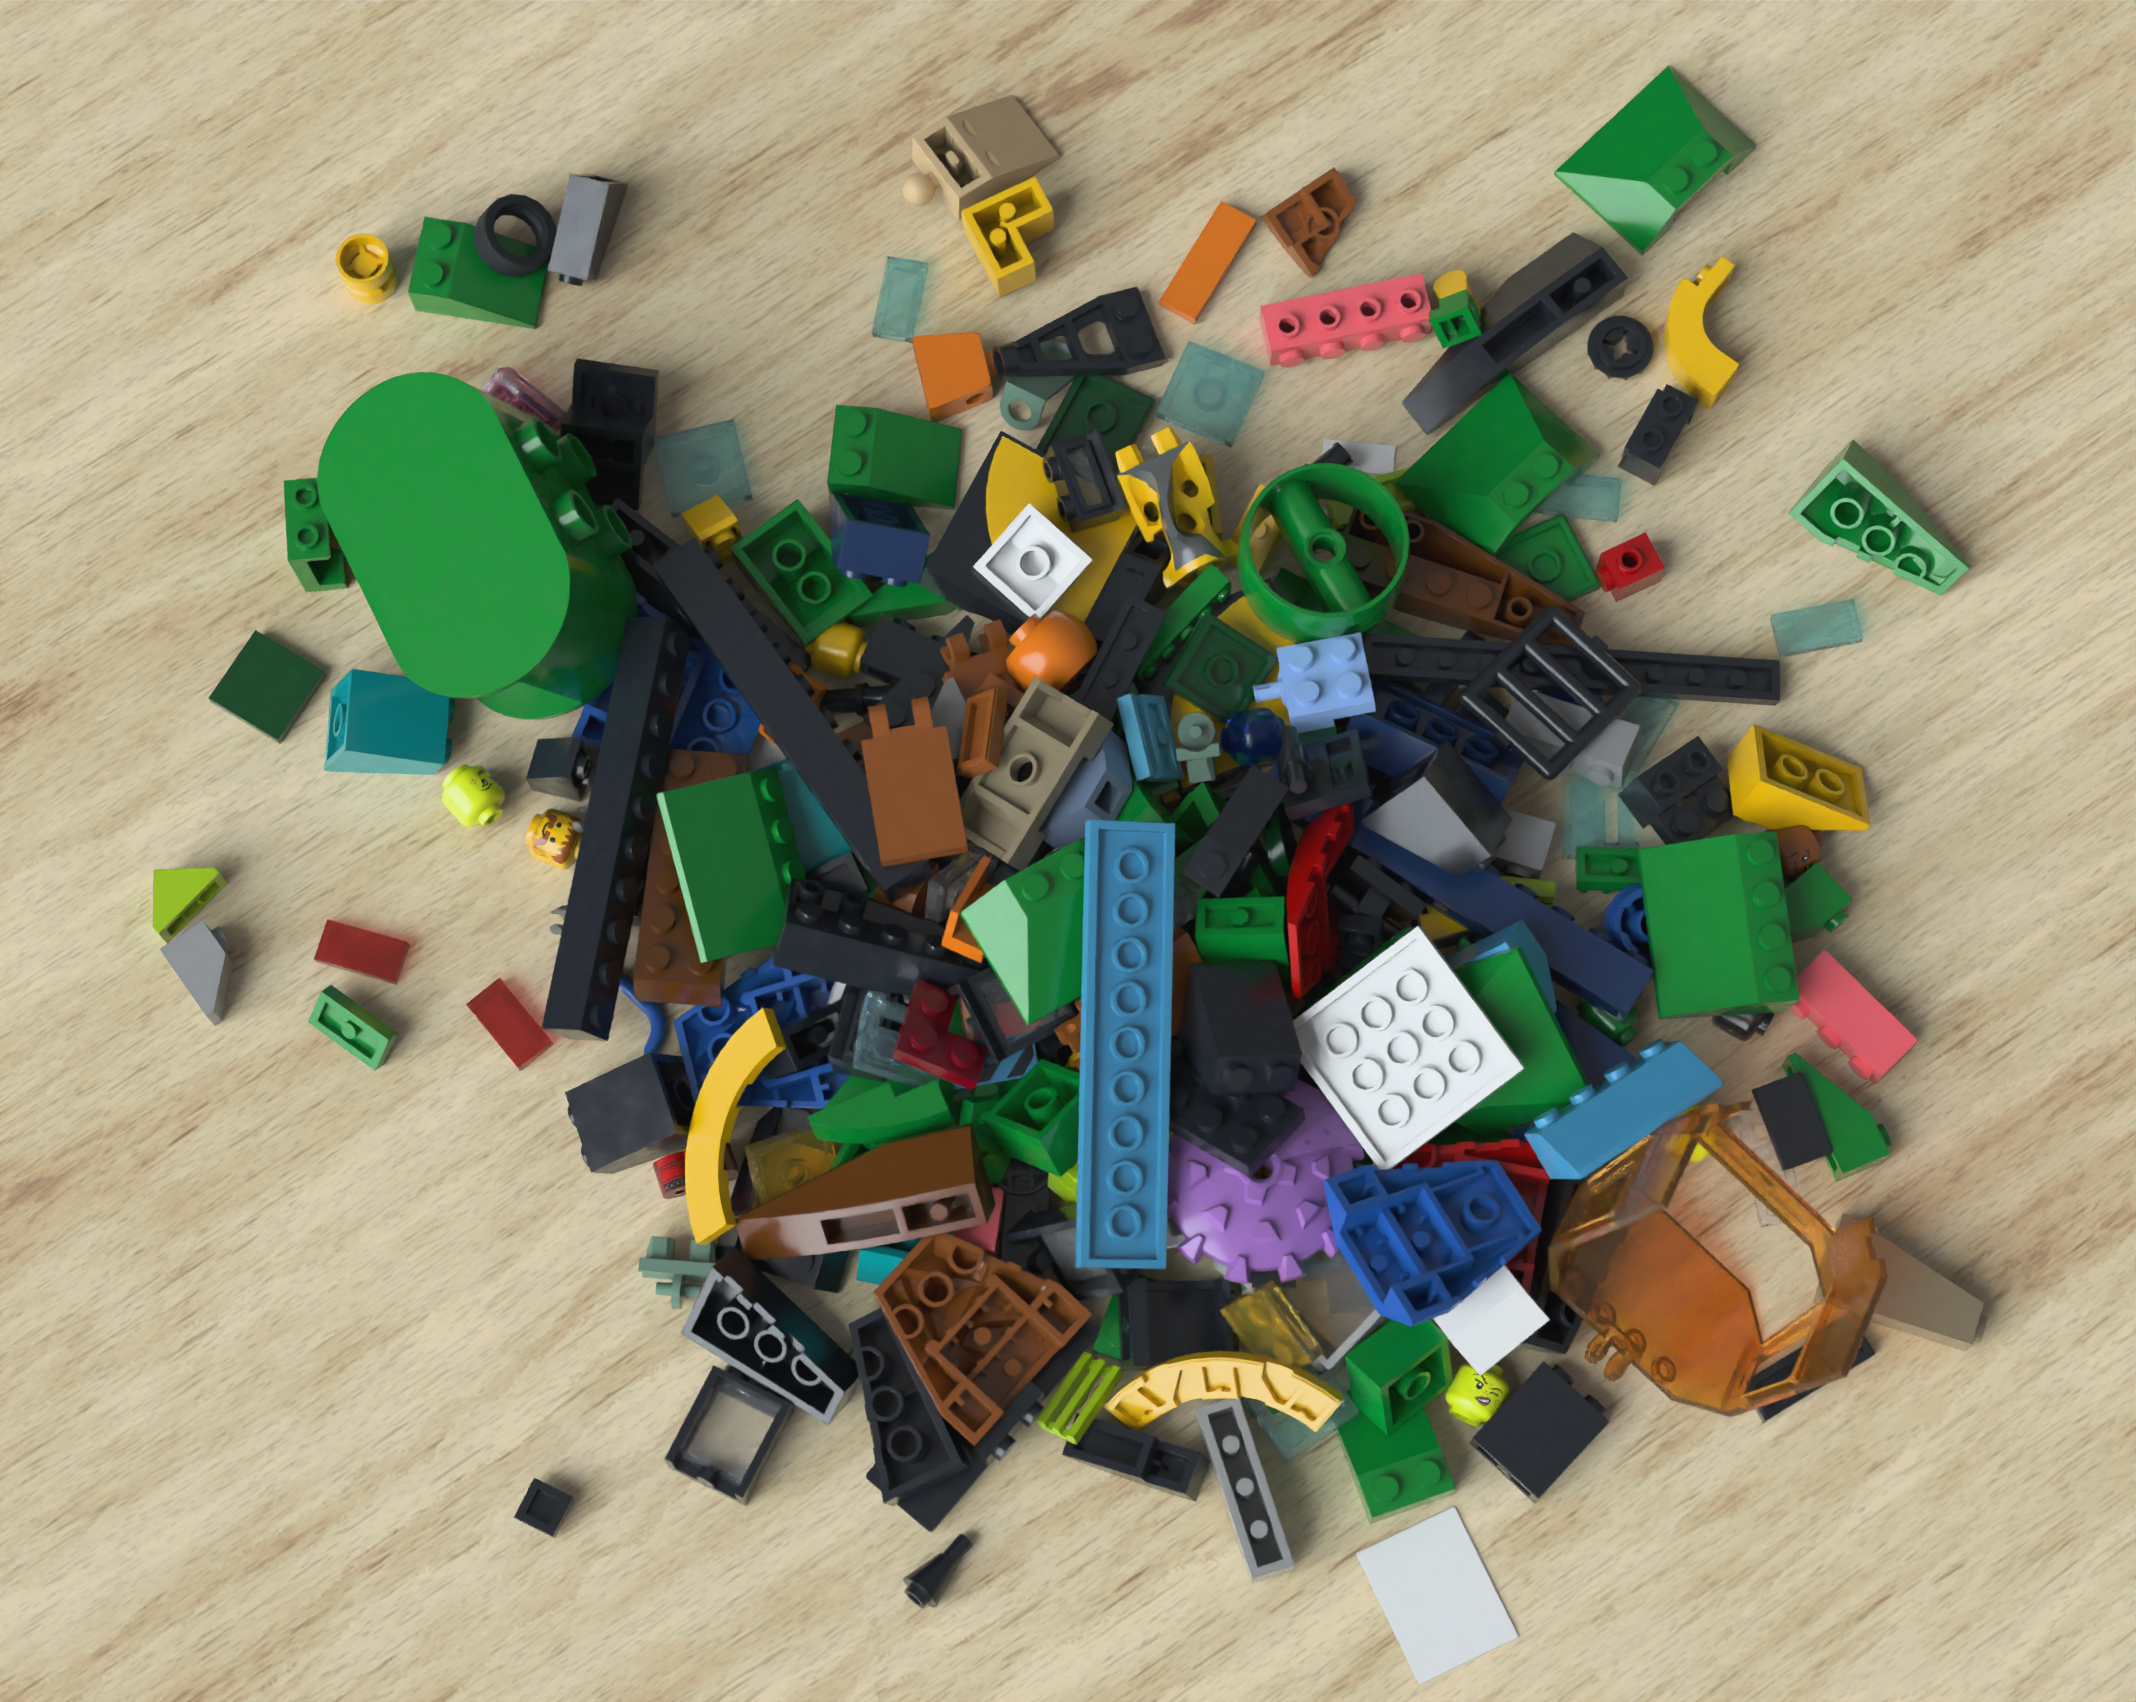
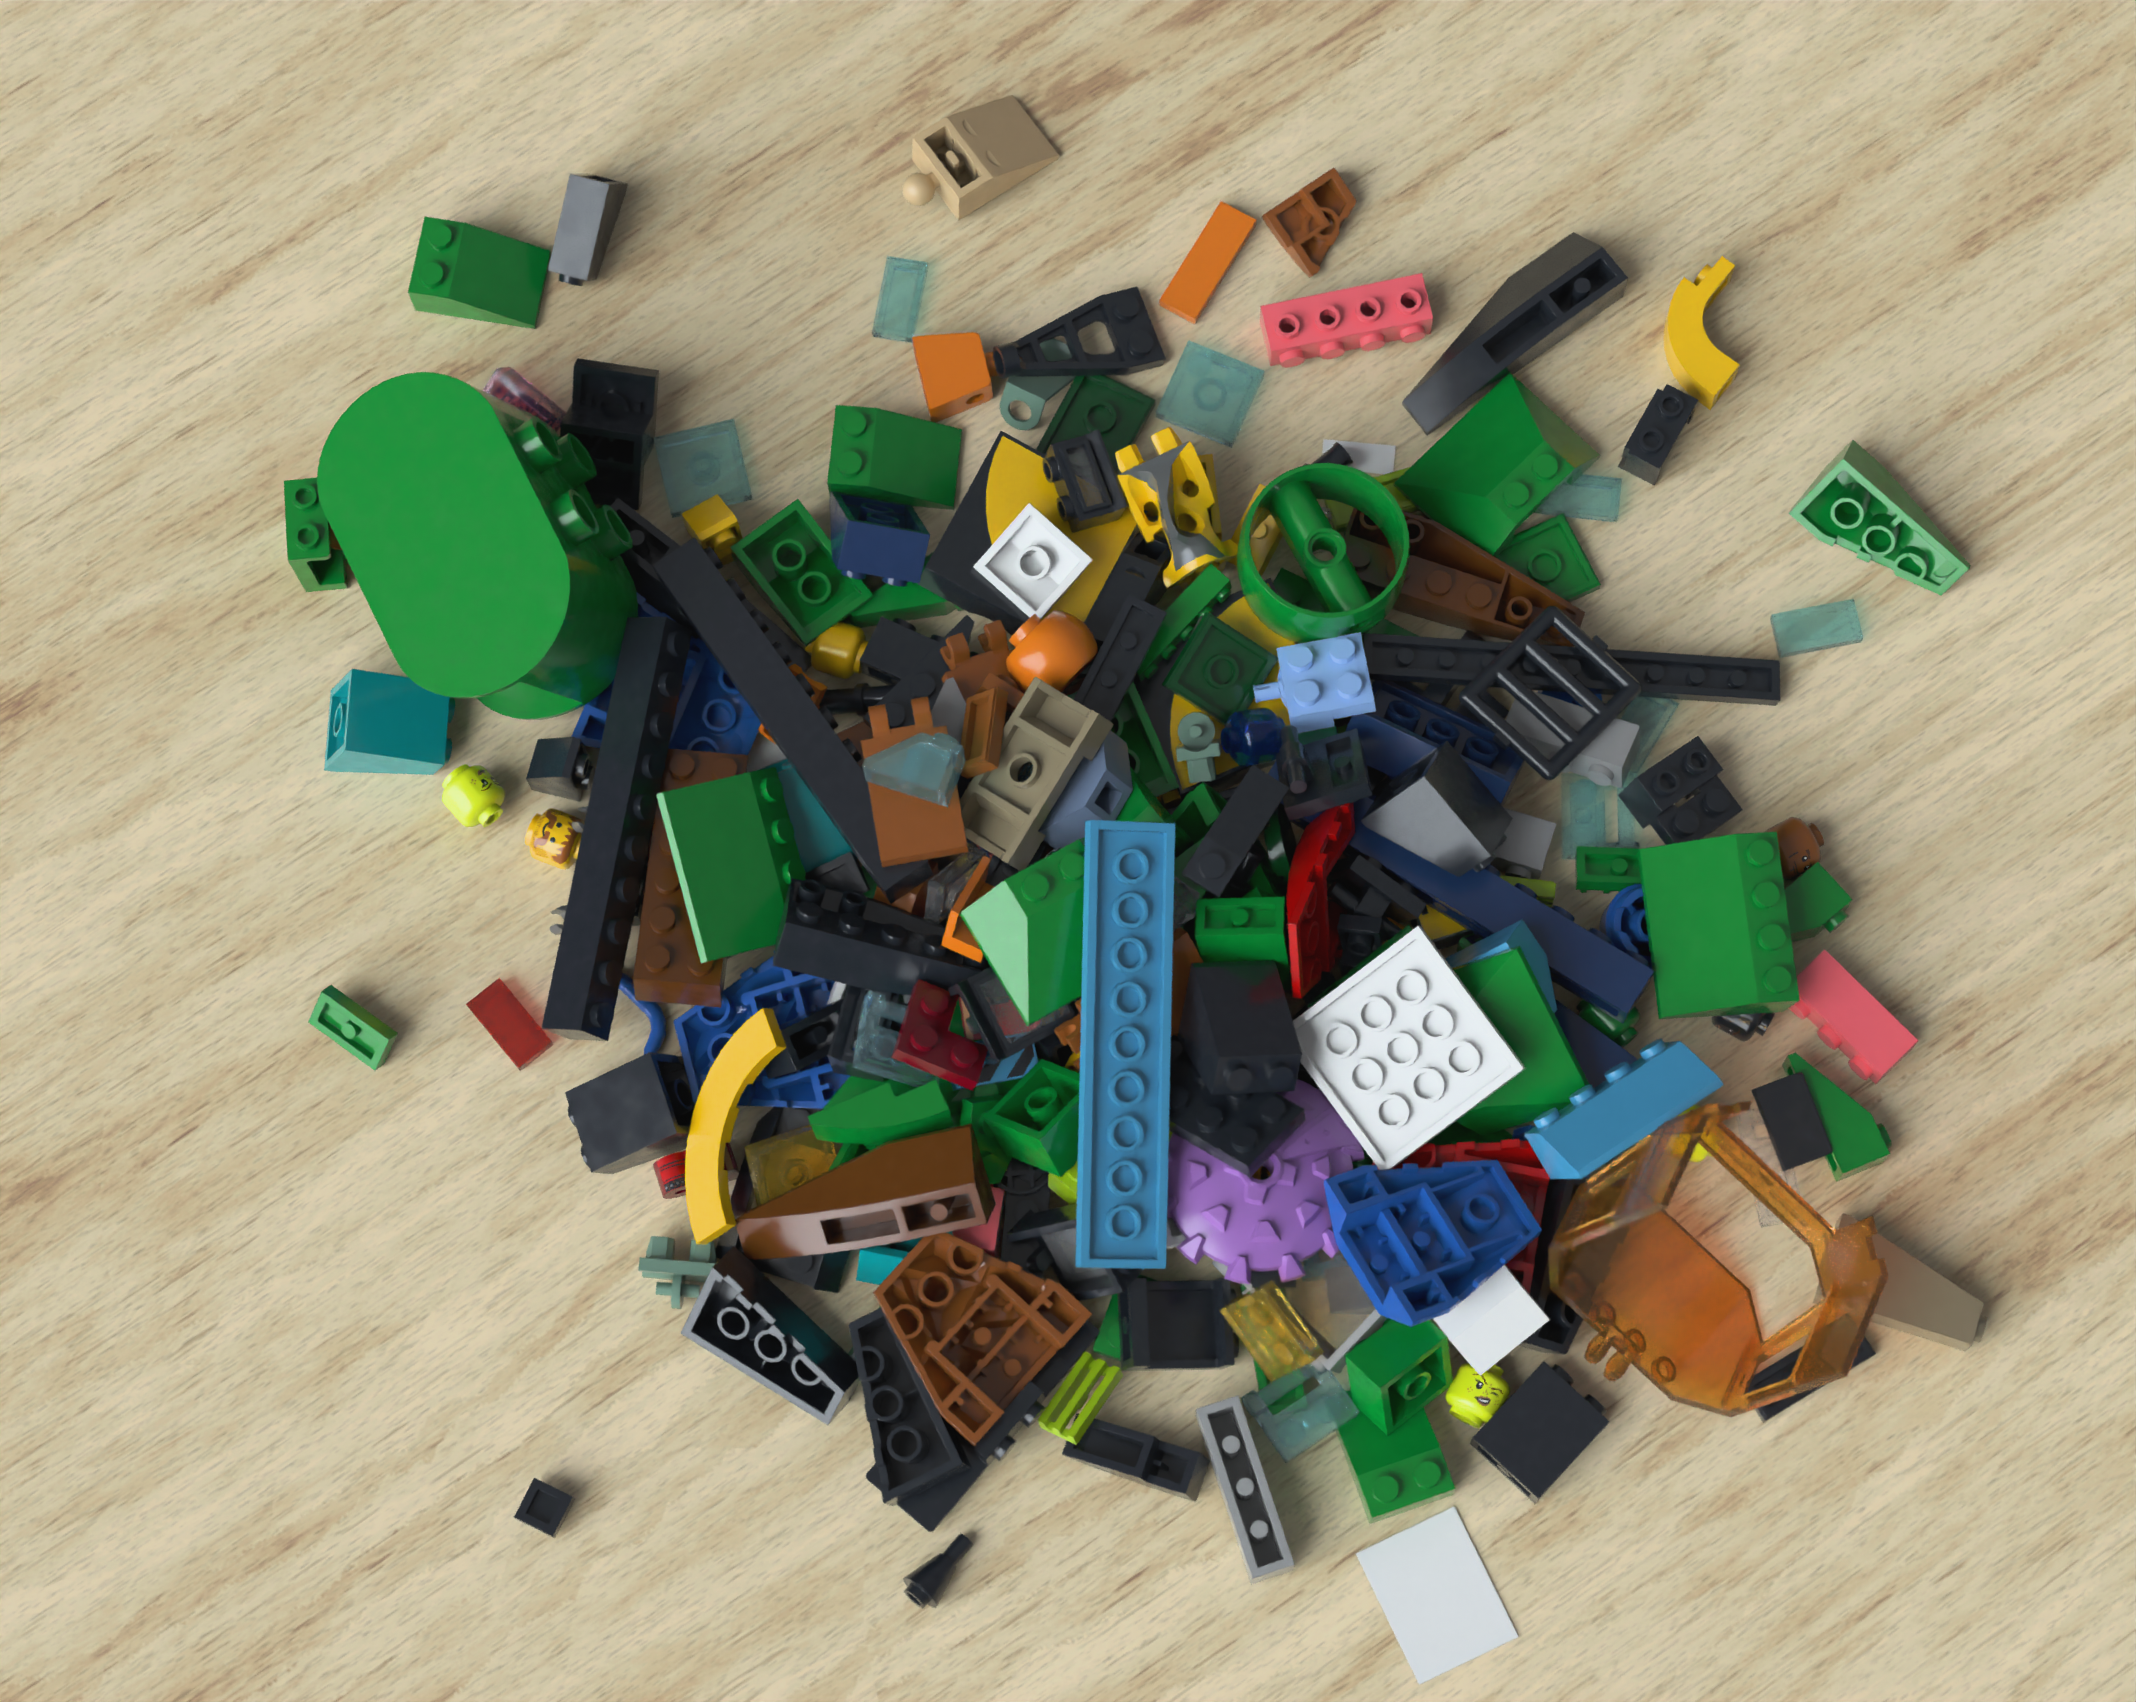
(181, 896): lime slope -> none
(203, 967): light grey slope -> none
(267, 686): dark green tile -> none
(361, 952): clear red tile -> none
(366, 268): yellow wheel -> none
(492, 251): black tyre -> none
(729, 1434): window -> none
(919, 767): none -> clear light blue slope
(1002, 227): yellow brick -> none
(1149, 738): medium azure plate -> none
(1224, 1376): yellow tile -> none
(1458, 309): green leg -> none
(1608, 333): black gear -> none
(1629, 567): red brick -> none
(1654, 159): green slope -> none
(1793, 784): yellow slope -> none

